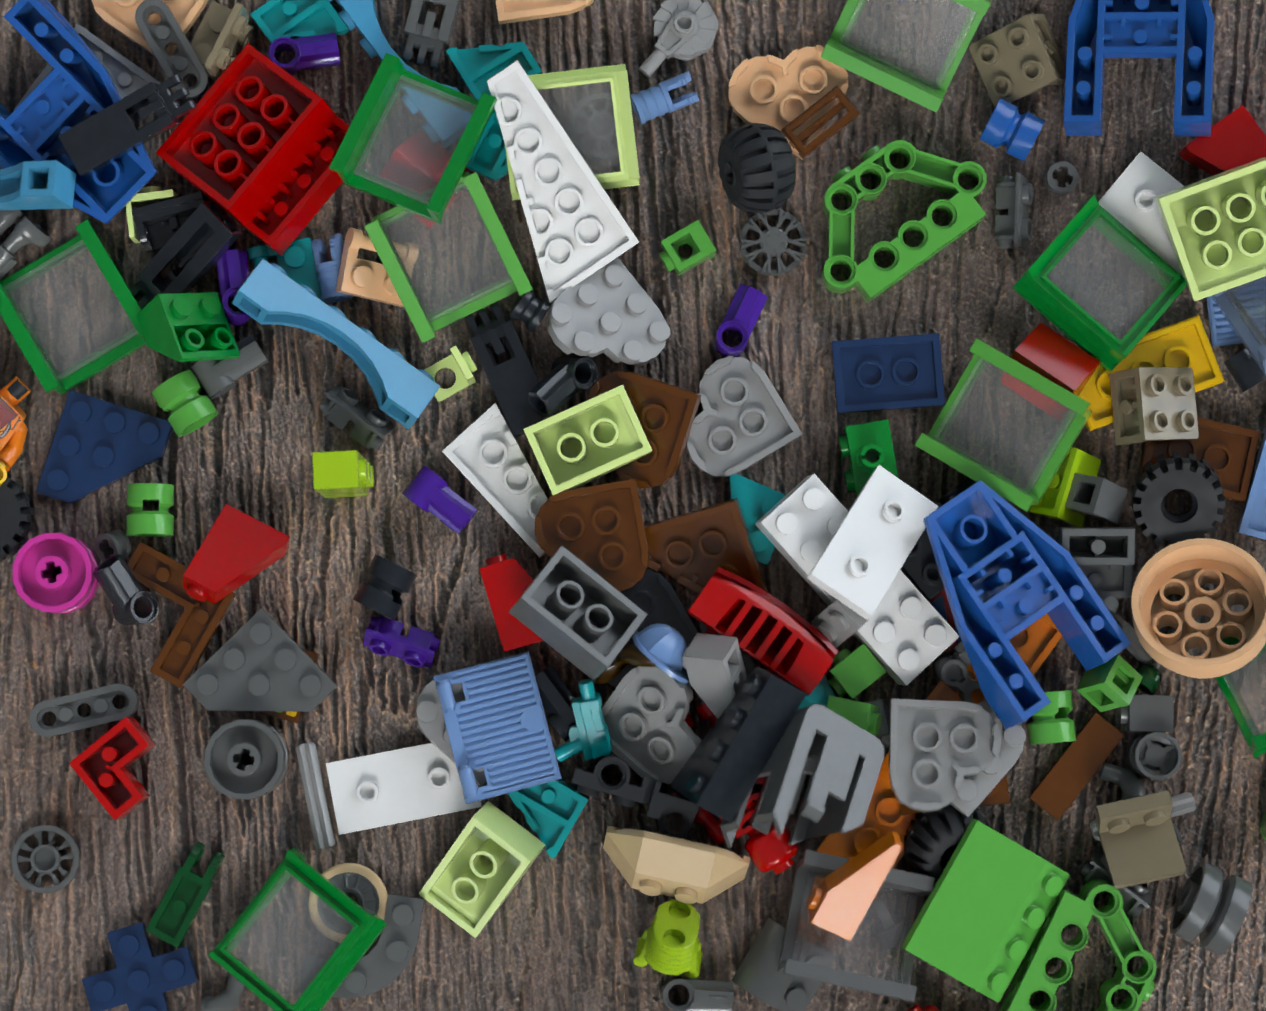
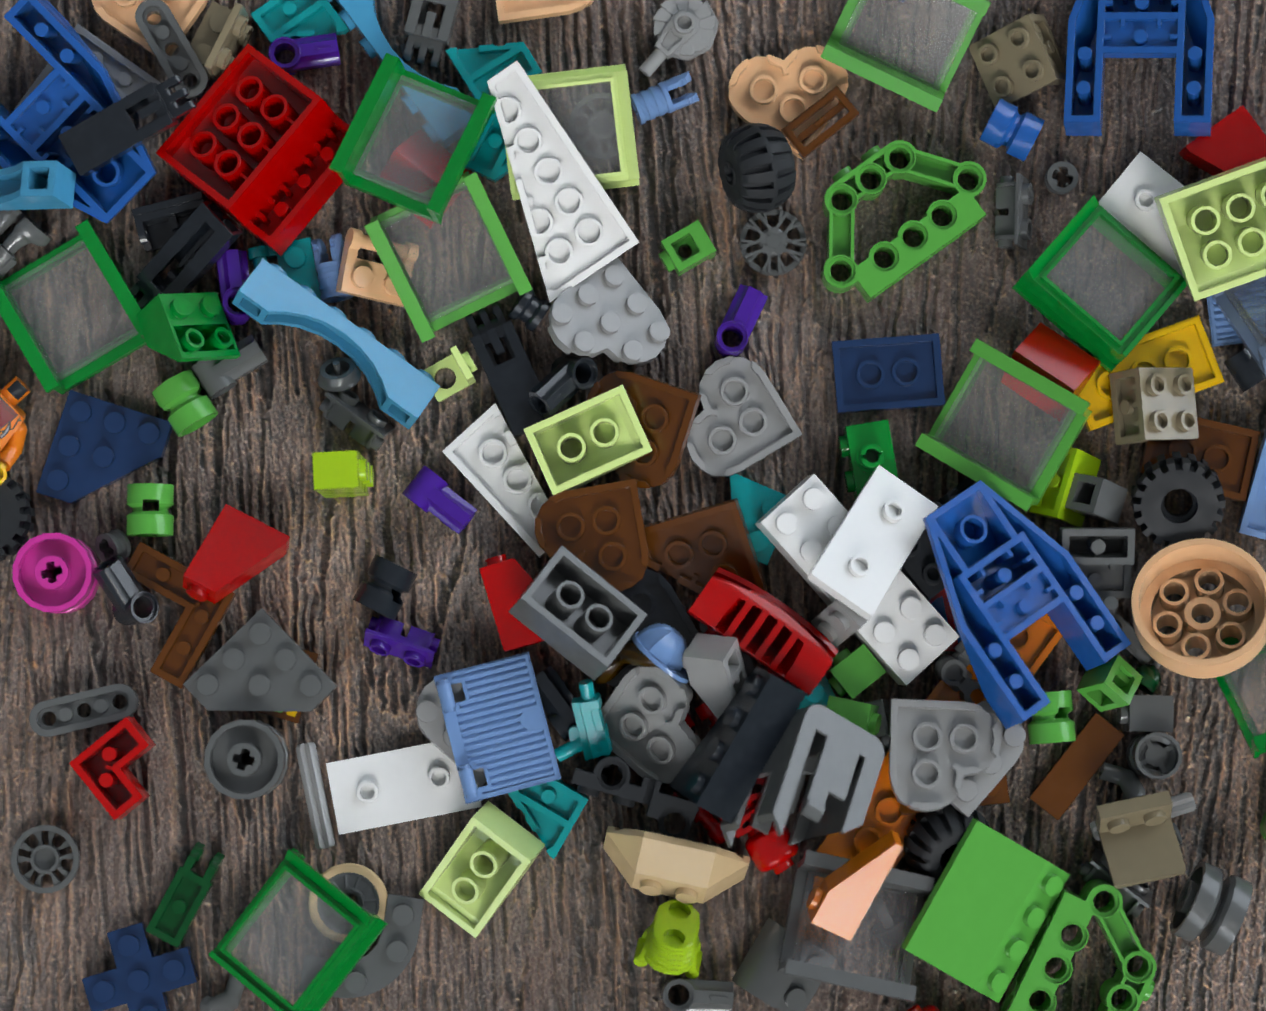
(147, 196): yellowish green bracket -> none
(338, 374): none -> dark grey hat

